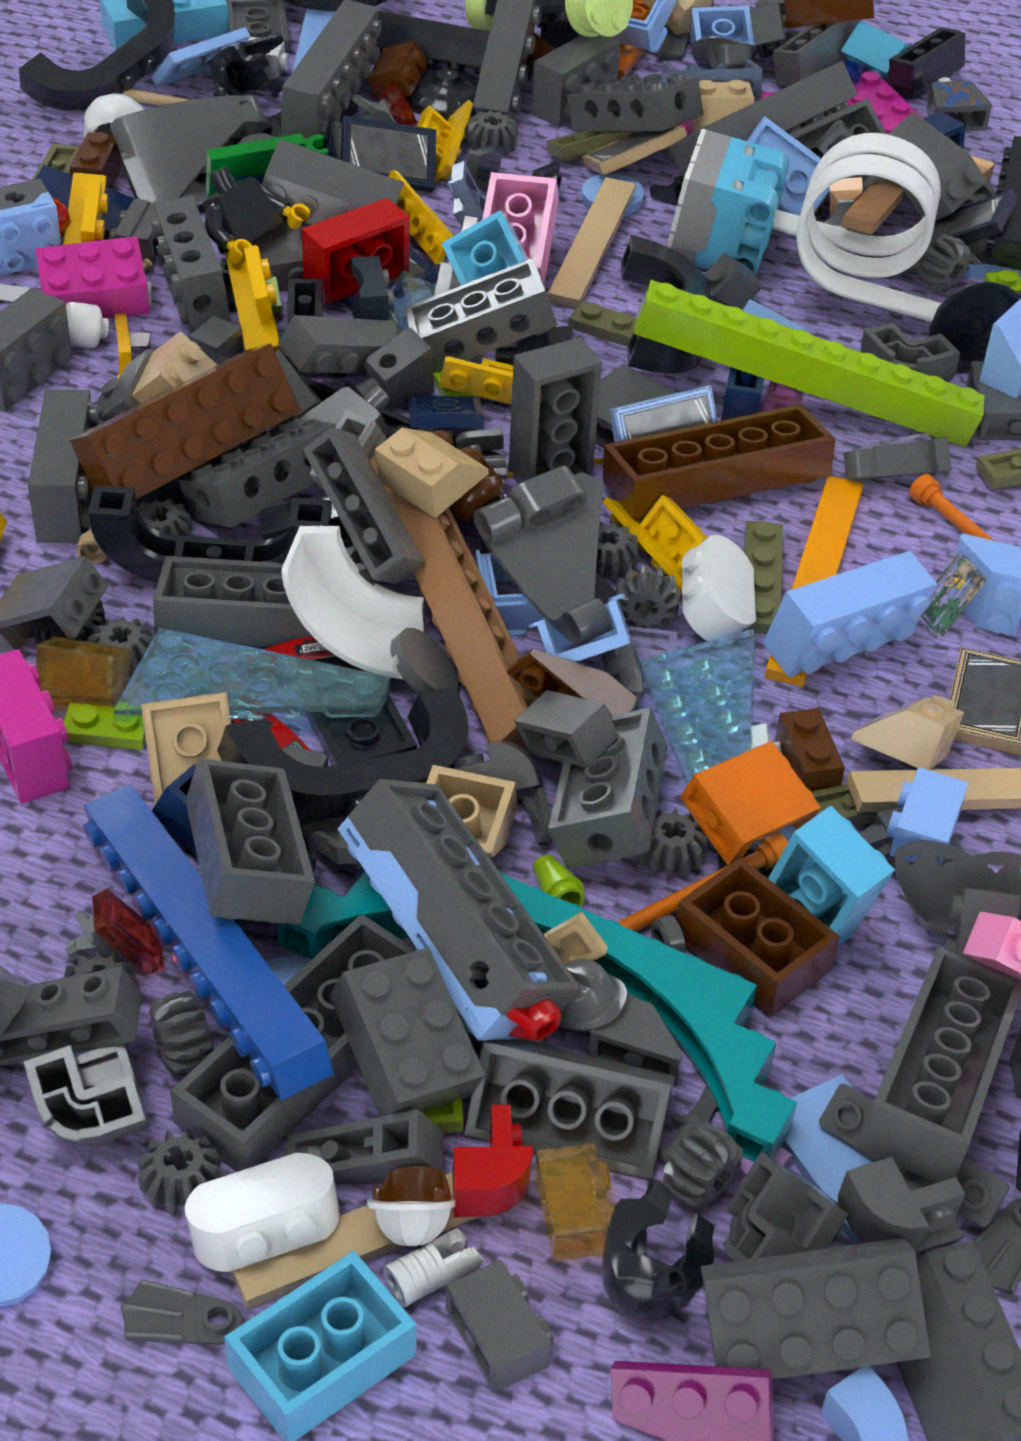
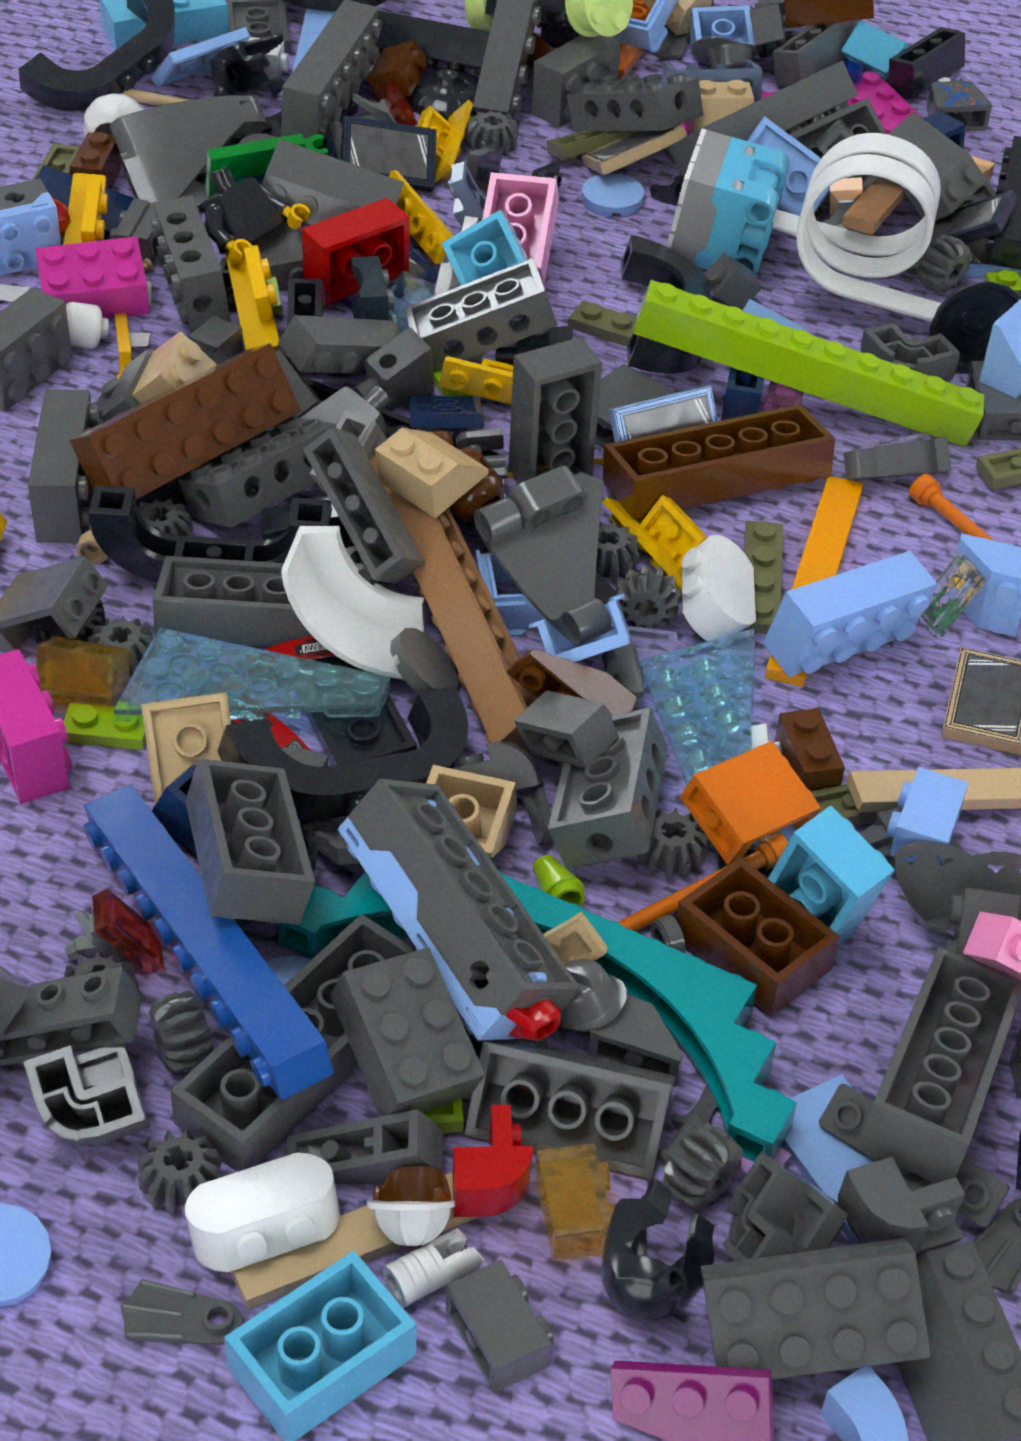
(591, 242): tan tile -> none
(914, 733): tan slope -> none

